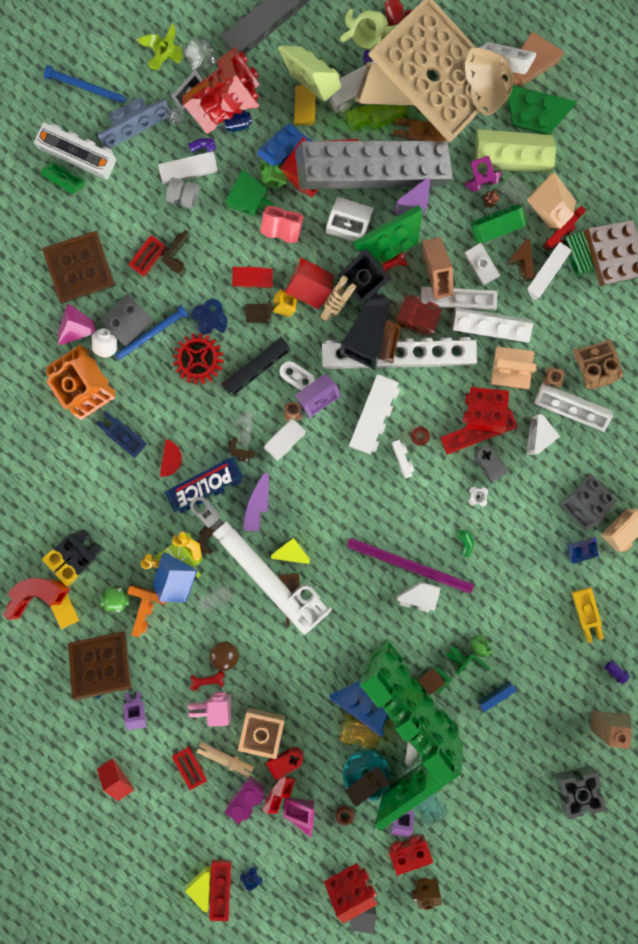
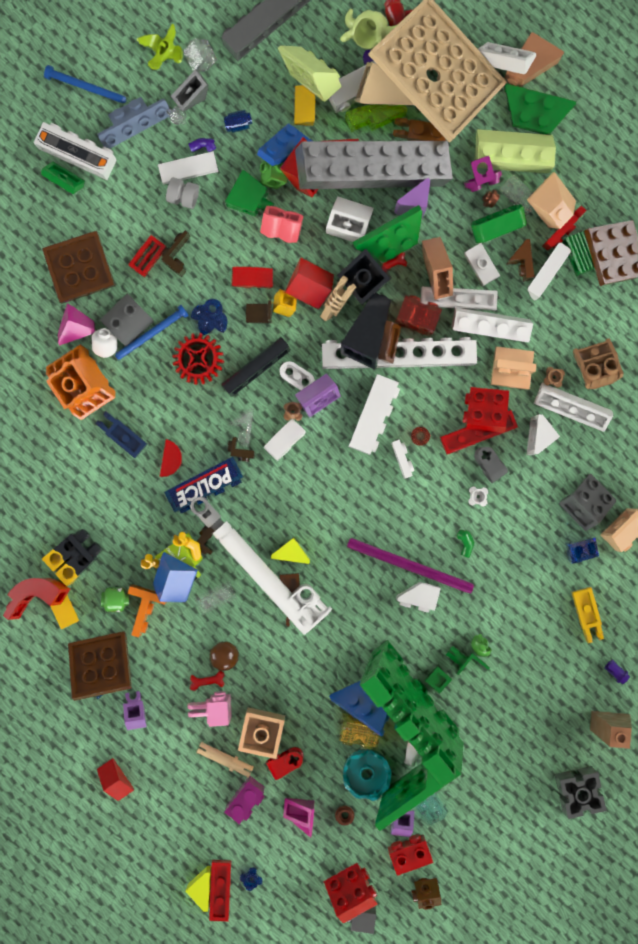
(188, 750): red tile -> none
(224, 91): red brick -> none
(257, 503): medium lavender slope -> none
(281, 790): red slope -> none
(366, 786): dark brown bracket -> none
(431, 681): reddish brown tile -> none
(488, 79): tan piece -> none
(496, 696): blue tile -> none

